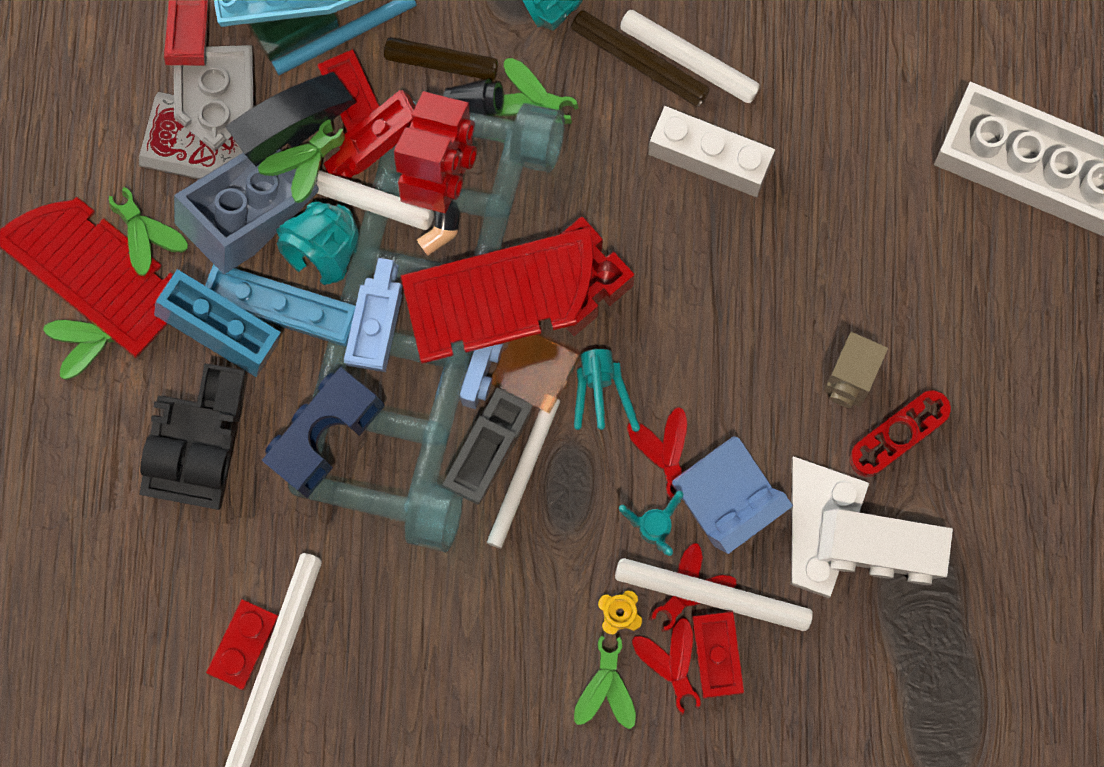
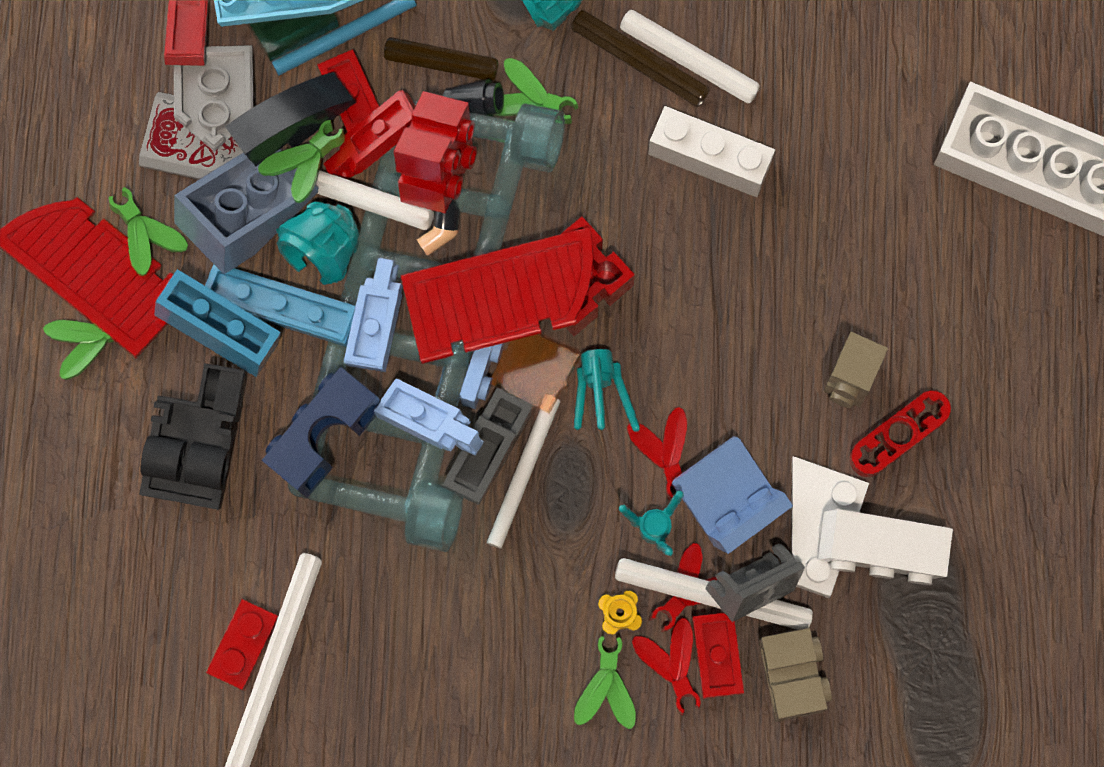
(427, 418): none -> light blue hinge
(756, 583): none -> dark grey hinge
(793, 674): none -> dark tan brick

